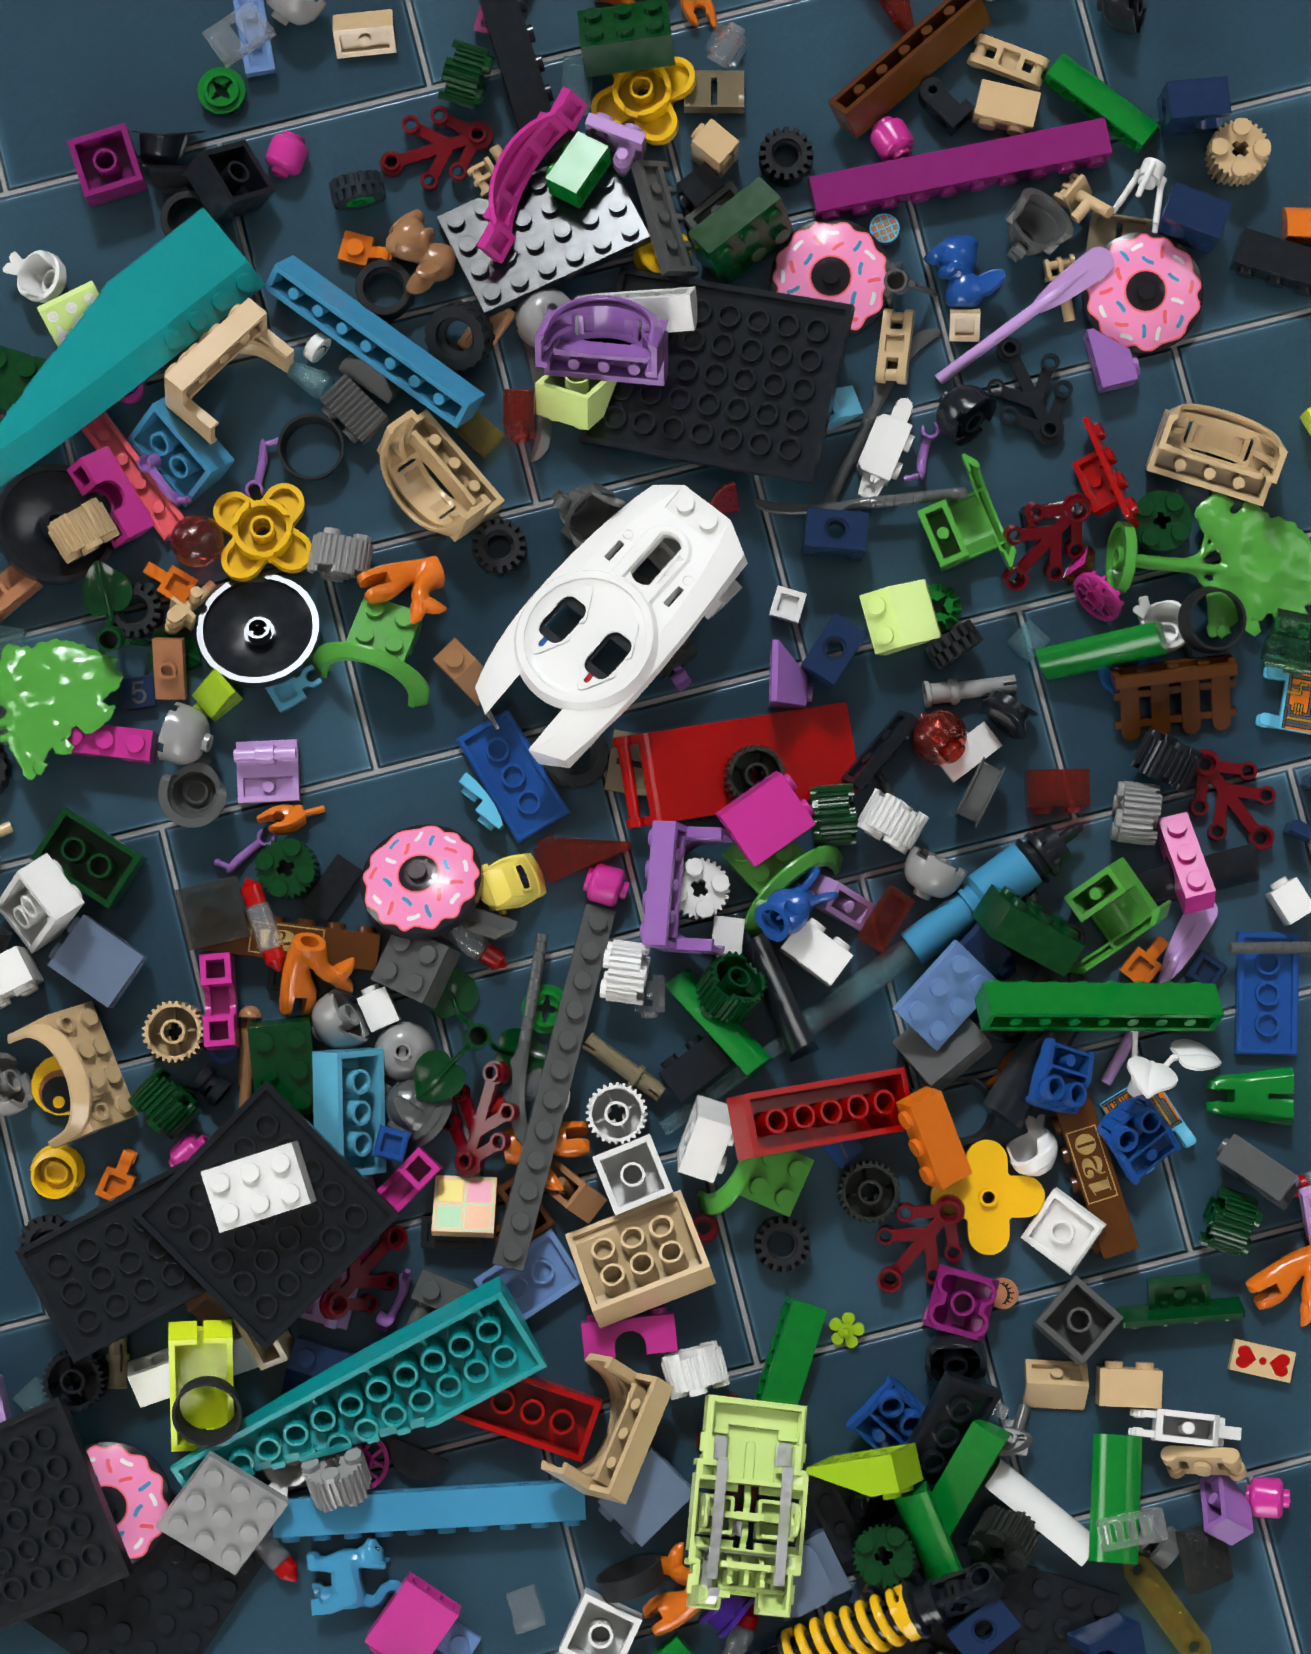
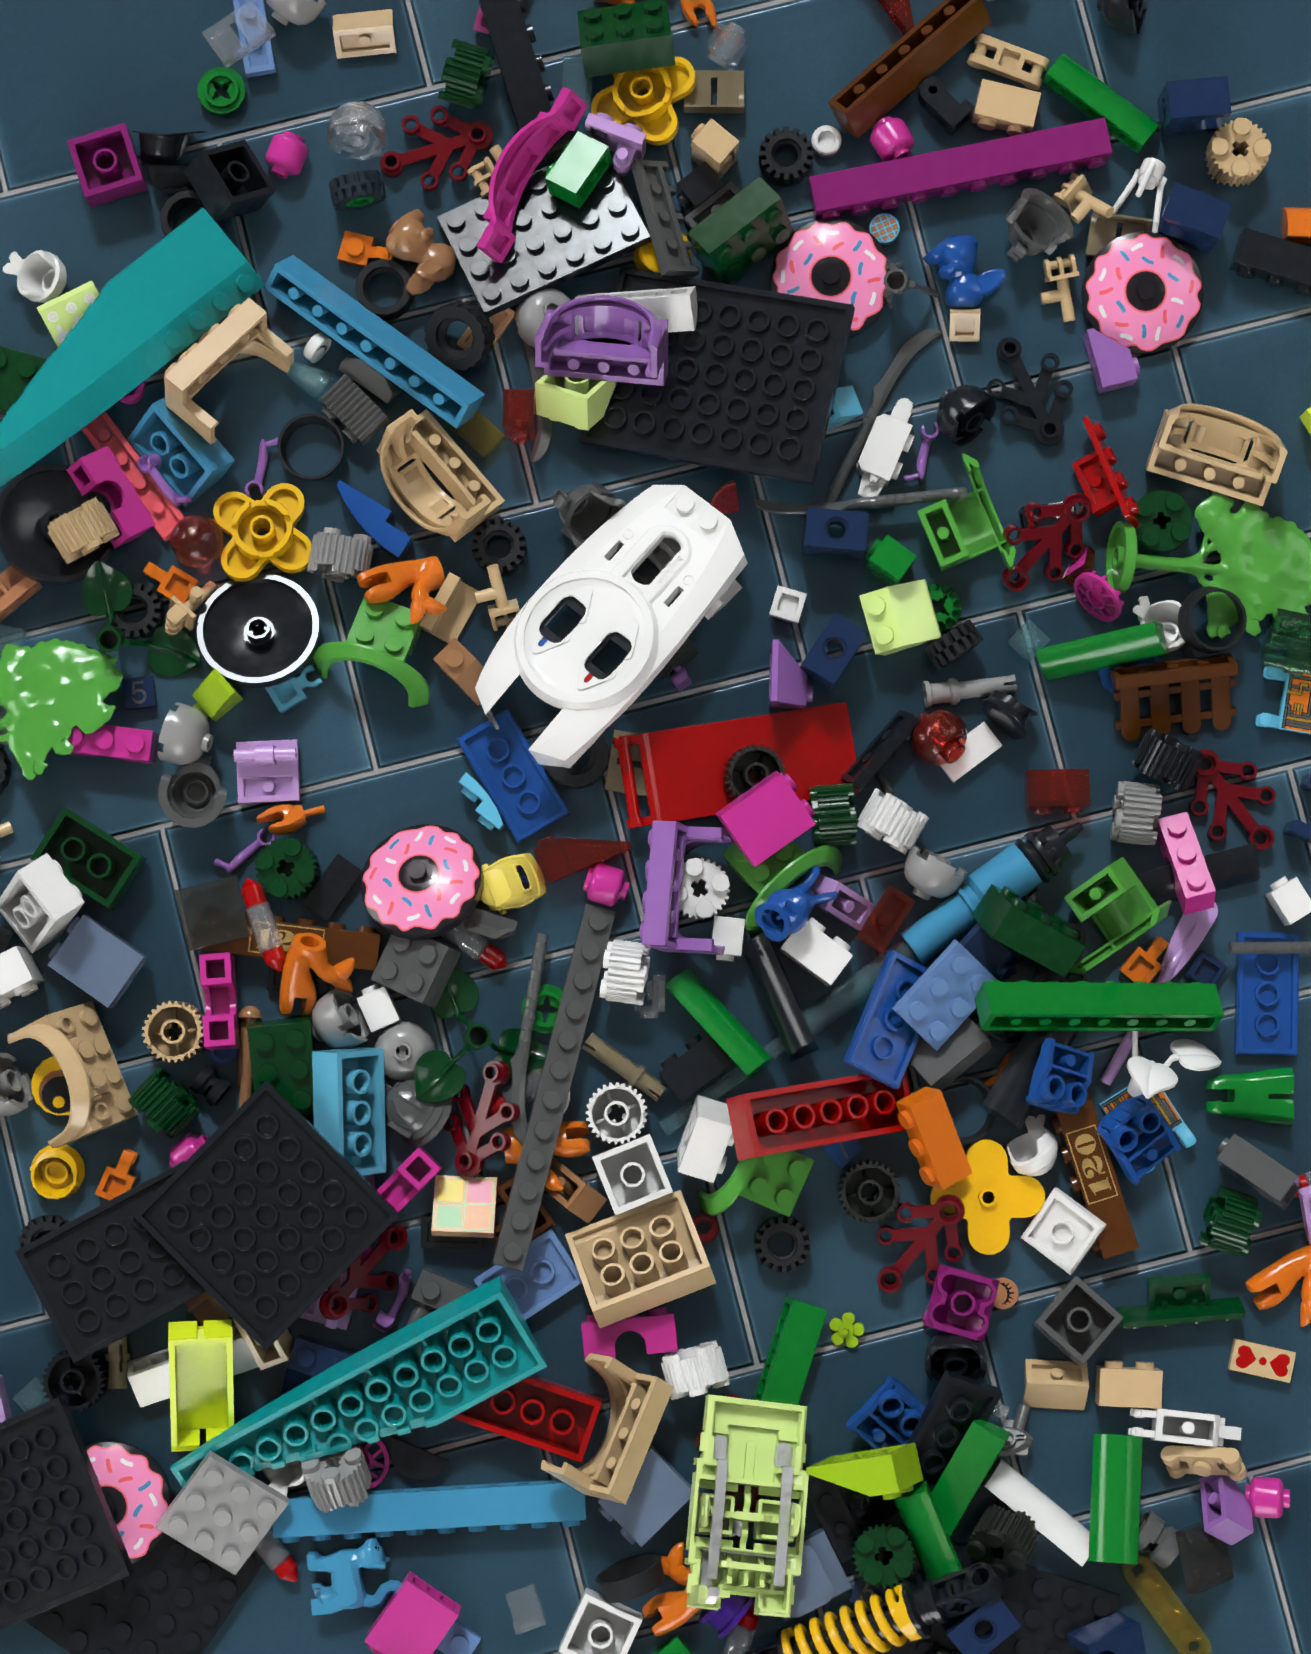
(169, 668): nougat plate -> none
(201, 1436): black tyre -> none
(258, 1186): white brick -> none
(357, 129): none -> clear cylinder
(375, 522): none -> blue slope
(391, 1143): blue tile -> none
(460, 604): none -> tan panel
(503, 605): none -> tan arm
(730, 988): dark green brick -> none
(826, 141): none -> white tile
(882, 1038): none -> blue tile
(889, 560): none -> green brick
(895, 346): tan plate -> none
(979, 792): dark grey wheel -> none
(1073, 280): lavender piece -> none
(1157, 1525): clear slope -> none

